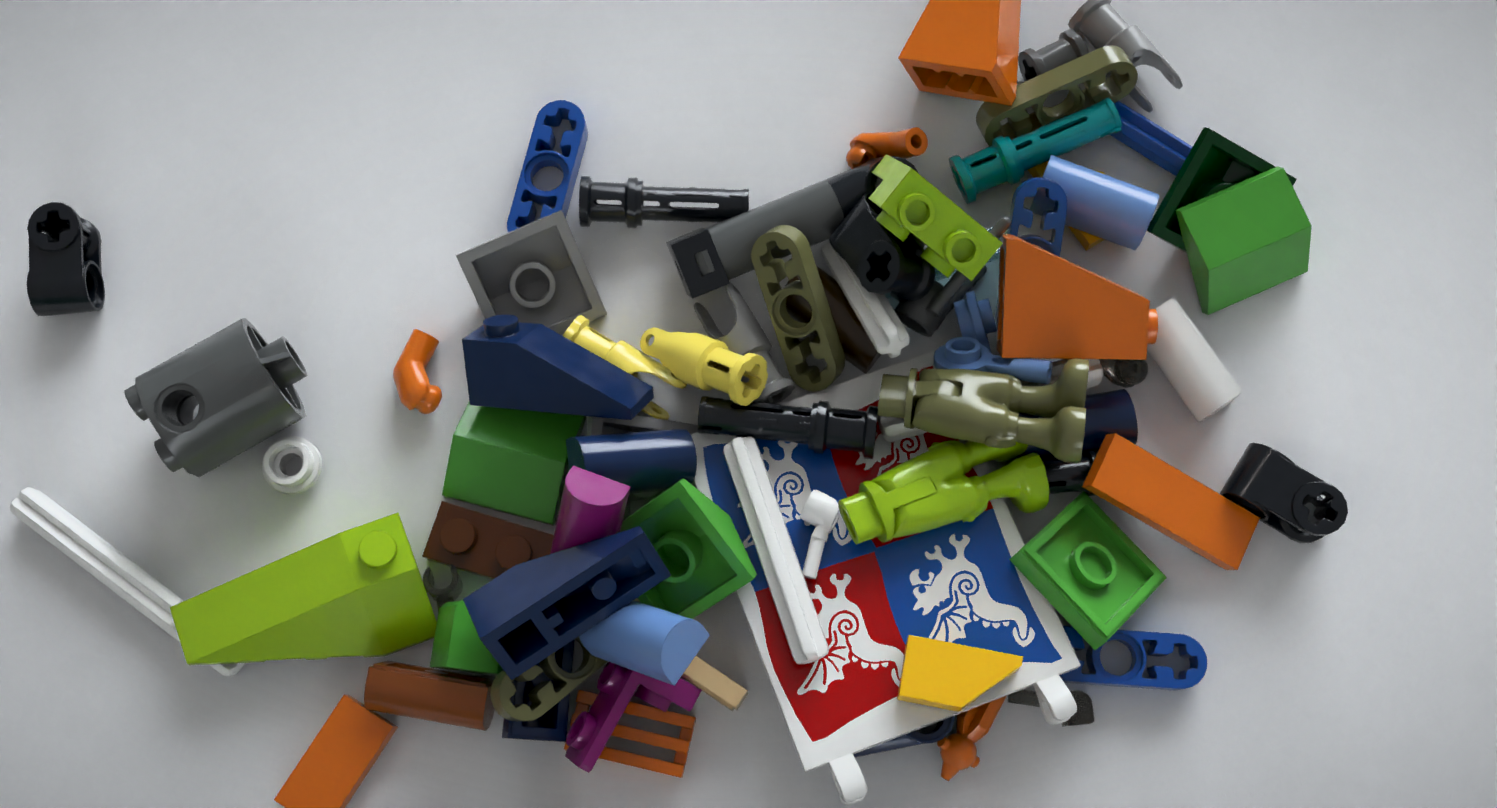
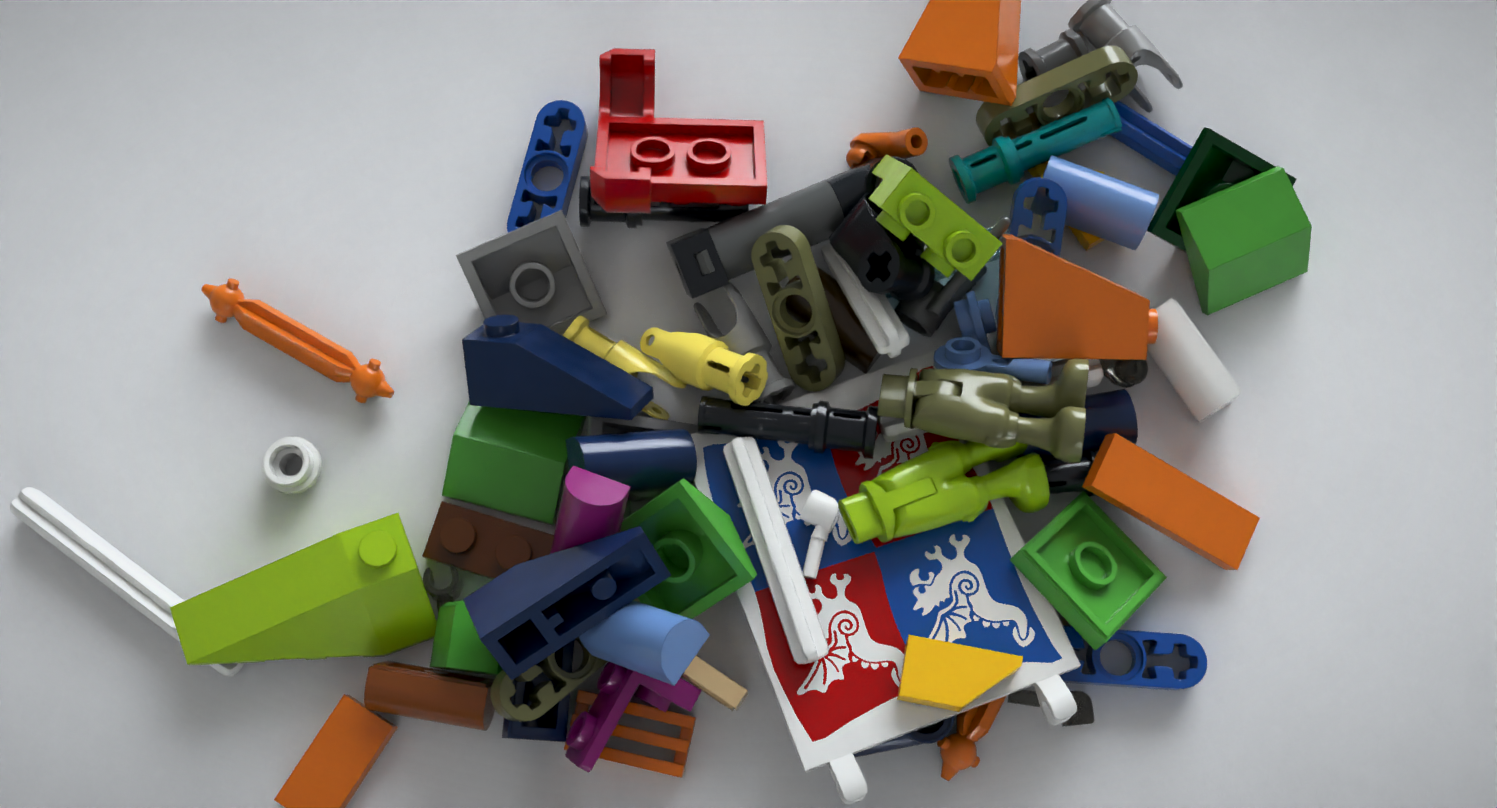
(63, 262): black piece -> none
(240, 391): dark grey cylinder -> none
(297, 340): none -> orange wheel
(411, 376): orange arm -> none
(667, 158): none -> red piece
(1278, 490): black piece -> none

